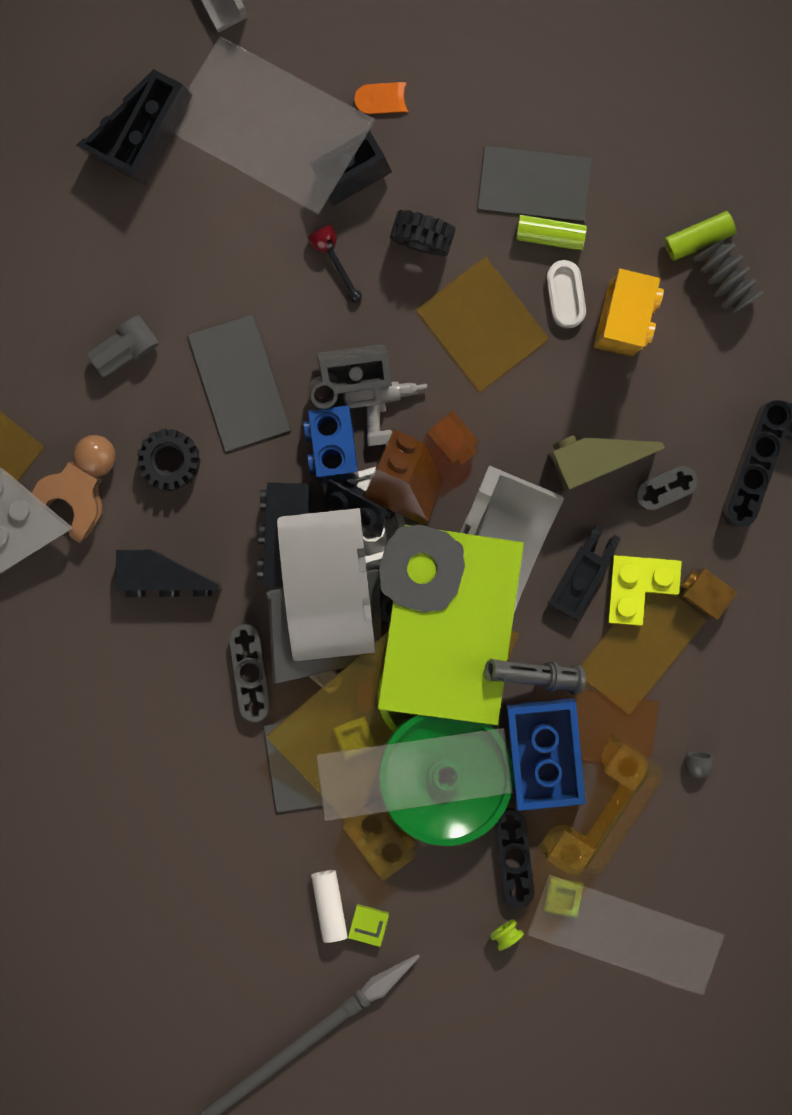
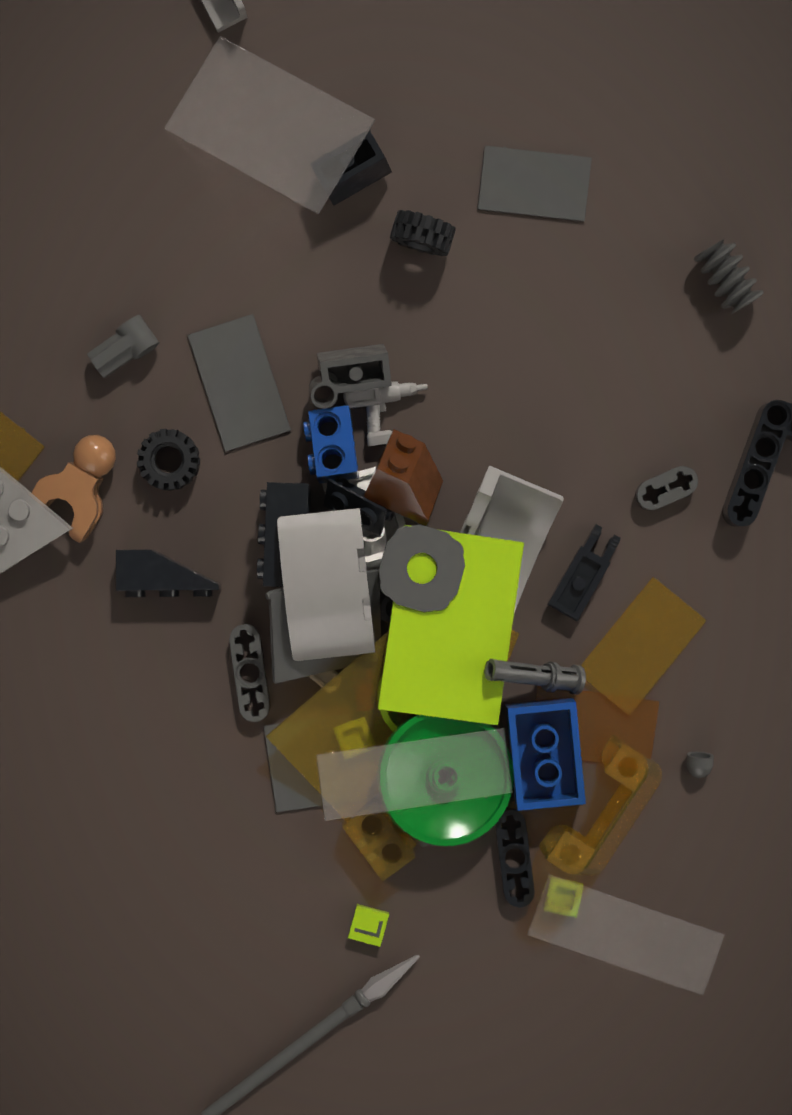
(140, 127): black wedge -> none
(325, 241): hinge -> none
(329, 906): white piece -> none
(381, 98): orange piece -> none
(453, 438): clear orange brick -> none
(482, 324): clear yellow piece -> none
(506, 935): lime bush -> none
(551, 232): lime piece -> none
(566, 294): white tile -> none
(590, 458): olive slope -> none
(628, 312): yellow brick -> none
(634, 578): neon yellow plate -> none
(700, 235): lime piece -> none
(707, 592): pearl gold brick -> none

